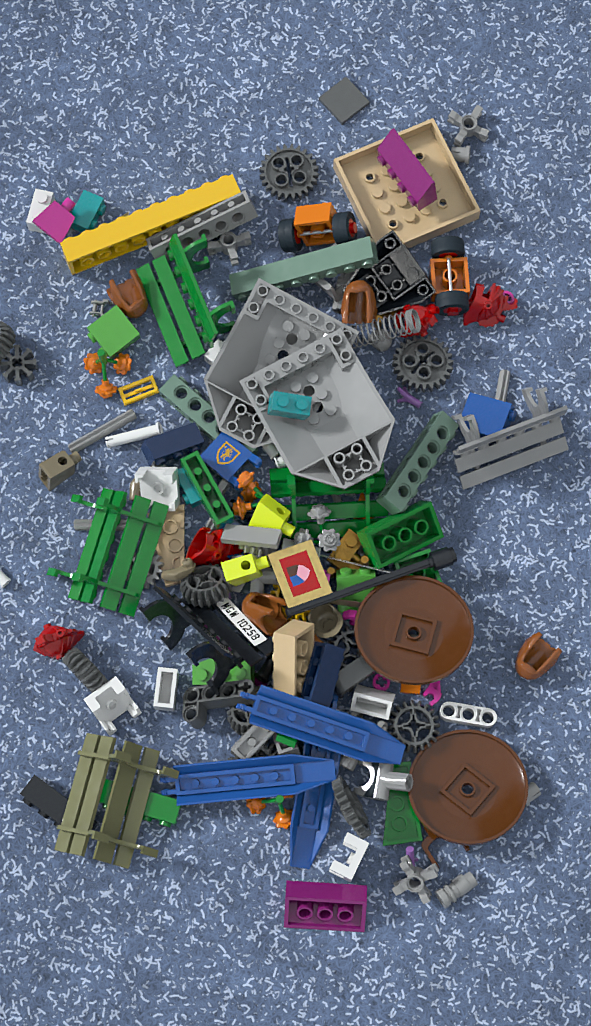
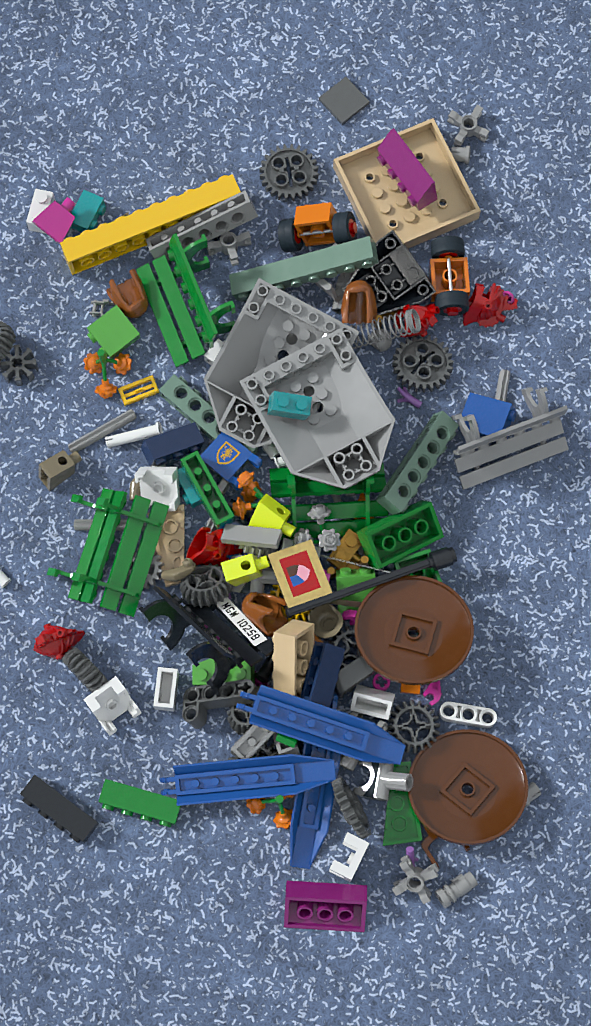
(86, 794): olive piece -> none
(535, 657): dark orange hair -> none

